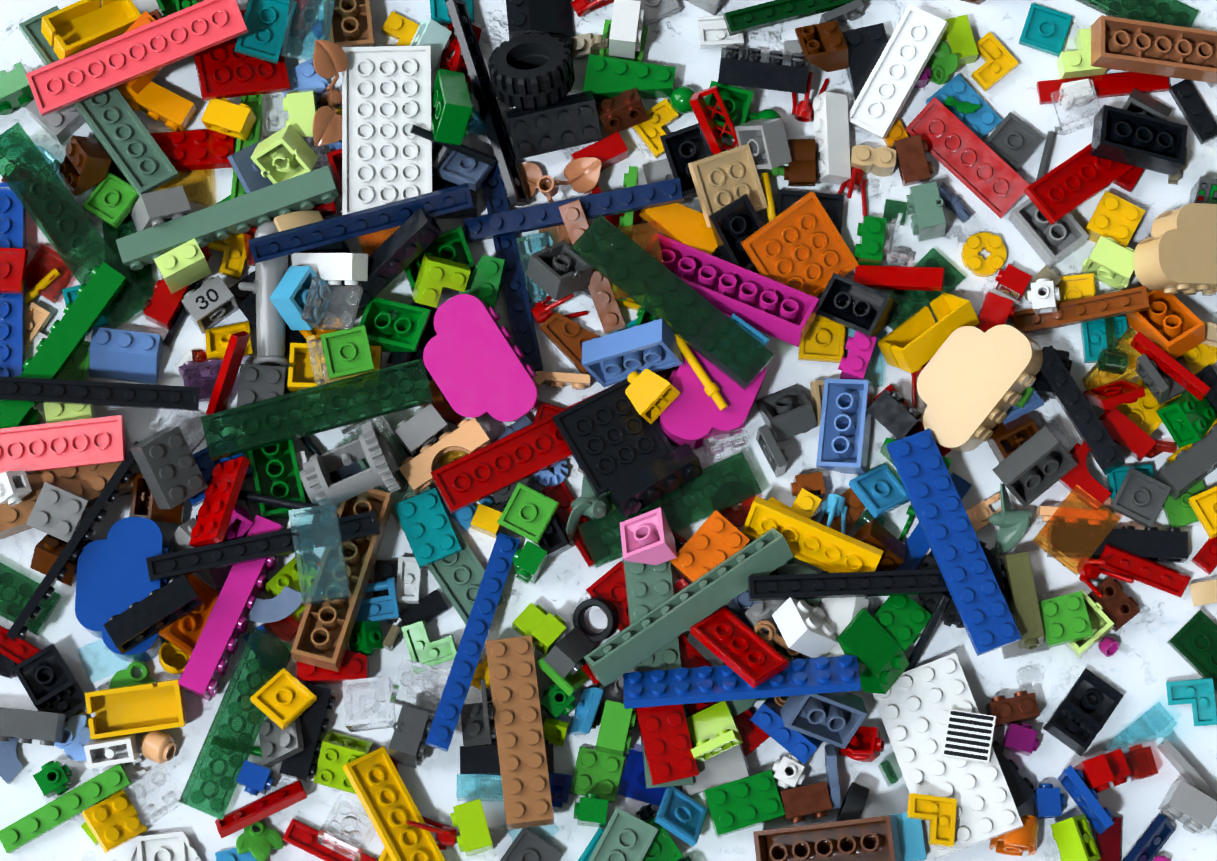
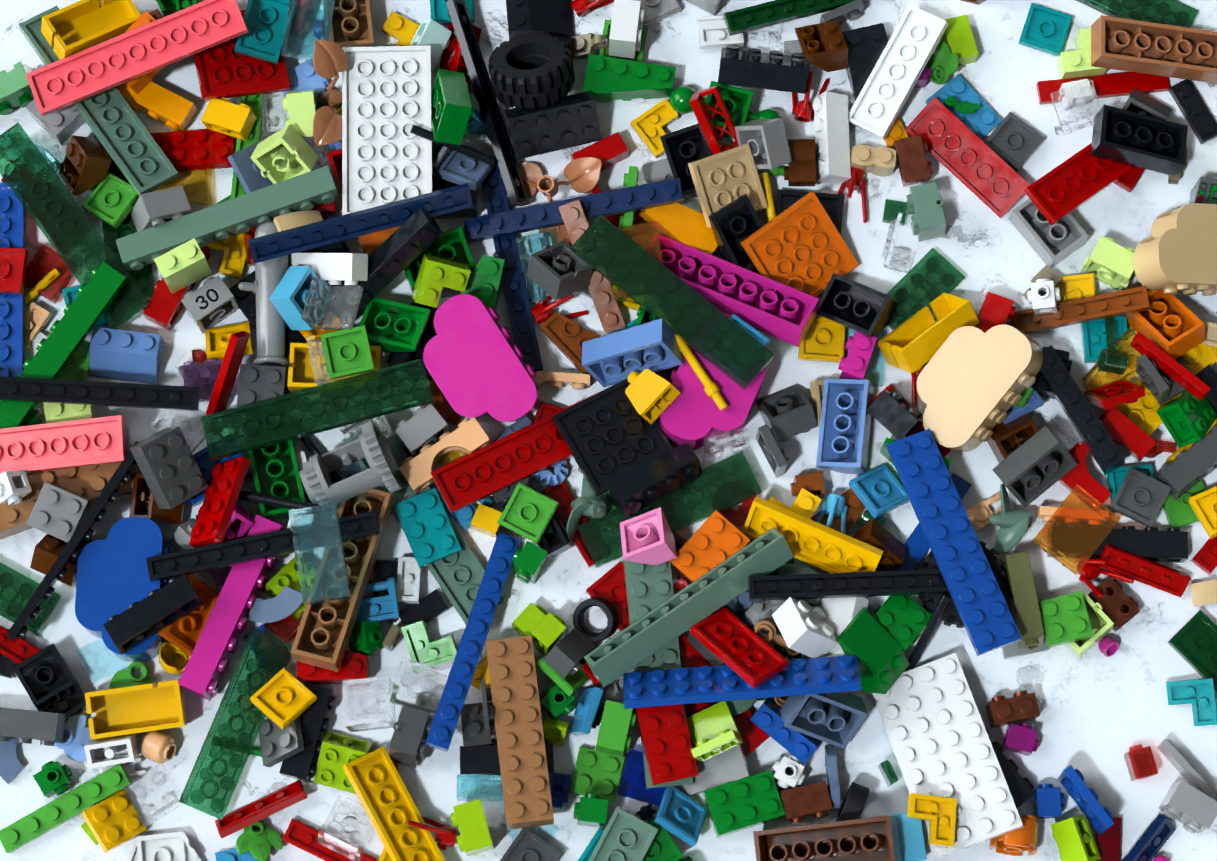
(180, 318): black bar -> none
(255, 778): blue brick -> none
(622, 111): copper brick -> none
(864, 745): red hand -> none
(871, 241): green brick -> none
(900, 277): red tile -> none
(911, 513): green piece -> none
(954, 203): sand blue pin -> none
(969, 736): tile -> none
(993, 262): yellow plate -> none
(997, 62): yellow plate -> none
(1012, 282): red brick -> none
(1046, 154): dark grey bar -> none
(1083, 712): black slope -> none
(1105, 770): red brick -> none
(1114, 219): yellow brick -> none
(1147, 728): clear light blue slope -> none

